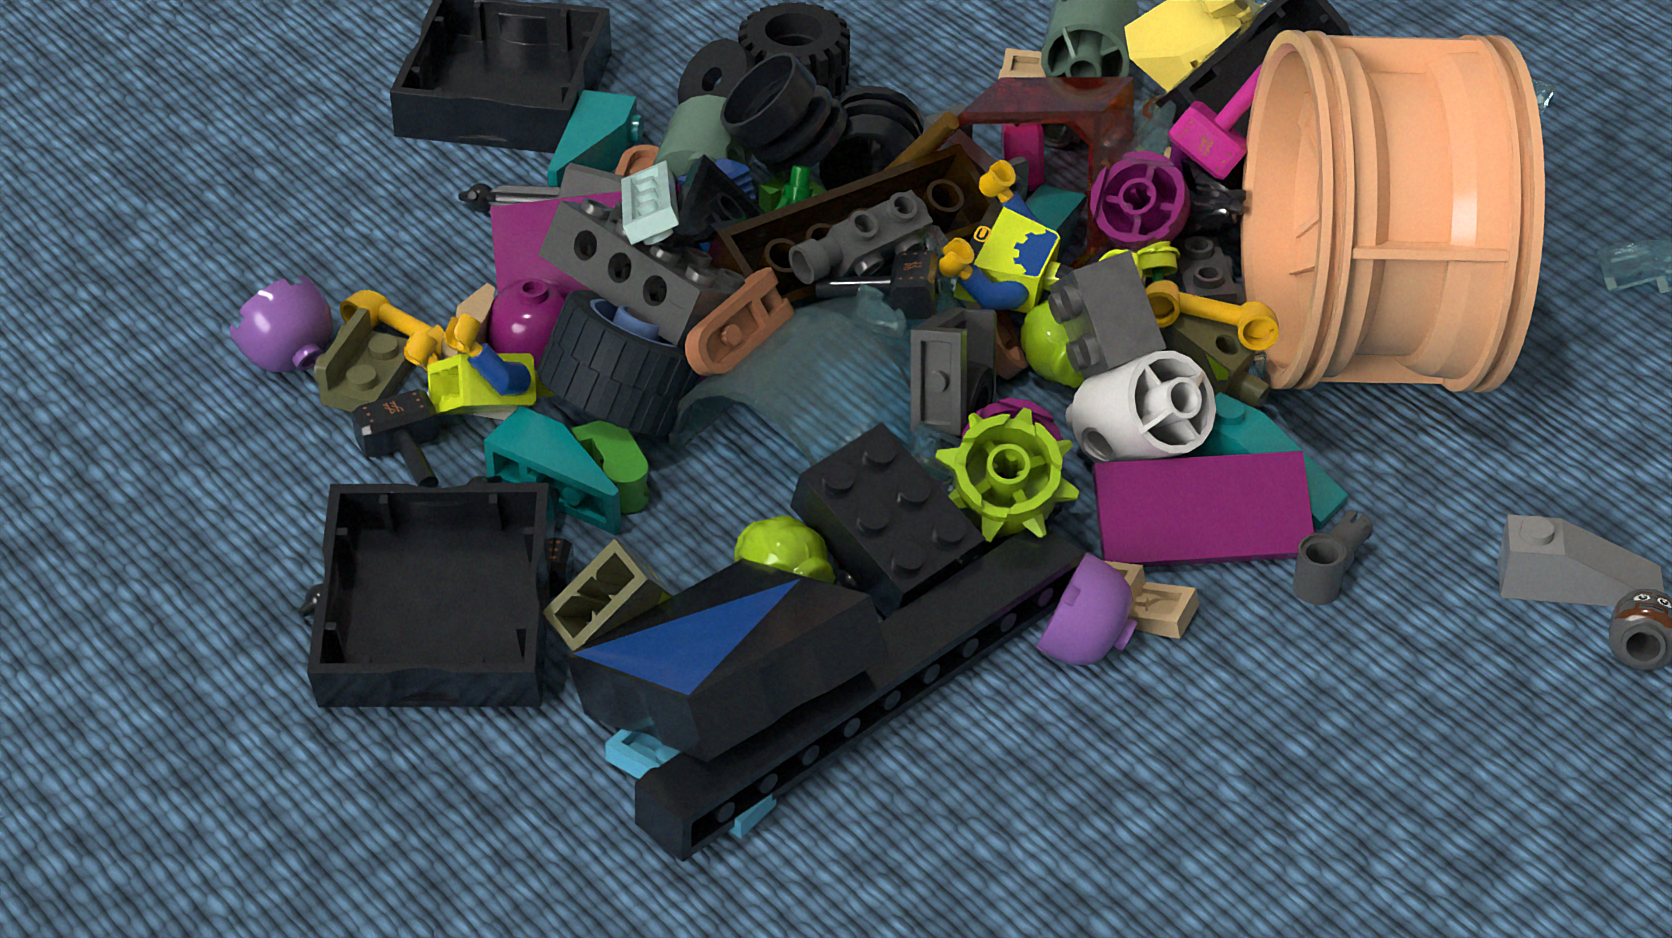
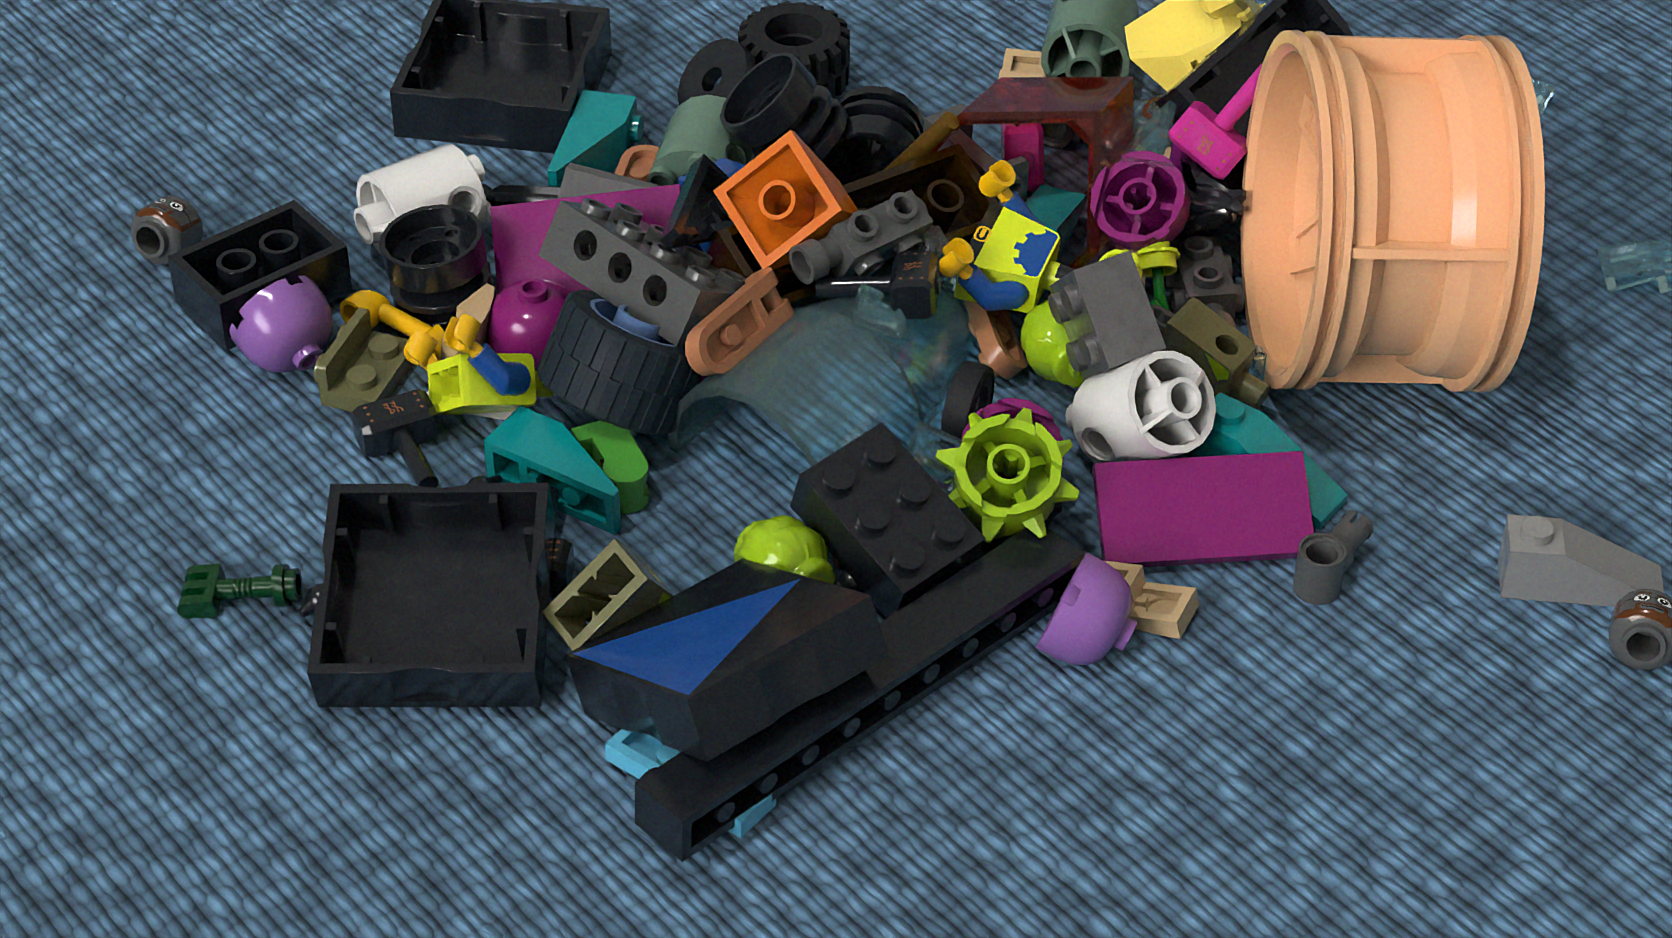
(165, 228): none -> dark grey head
(207, 586): none -> dark green hinge
(234, 265): none -> black brick
(426, 179): none -> white cylinder
(435, 261): none -> black wheel
(649, 204): light aqua plate -> none
(784, 200): none -> orange slope
(940, 365): dark grey panel -> none
(1255, 320): yellow bar -> none

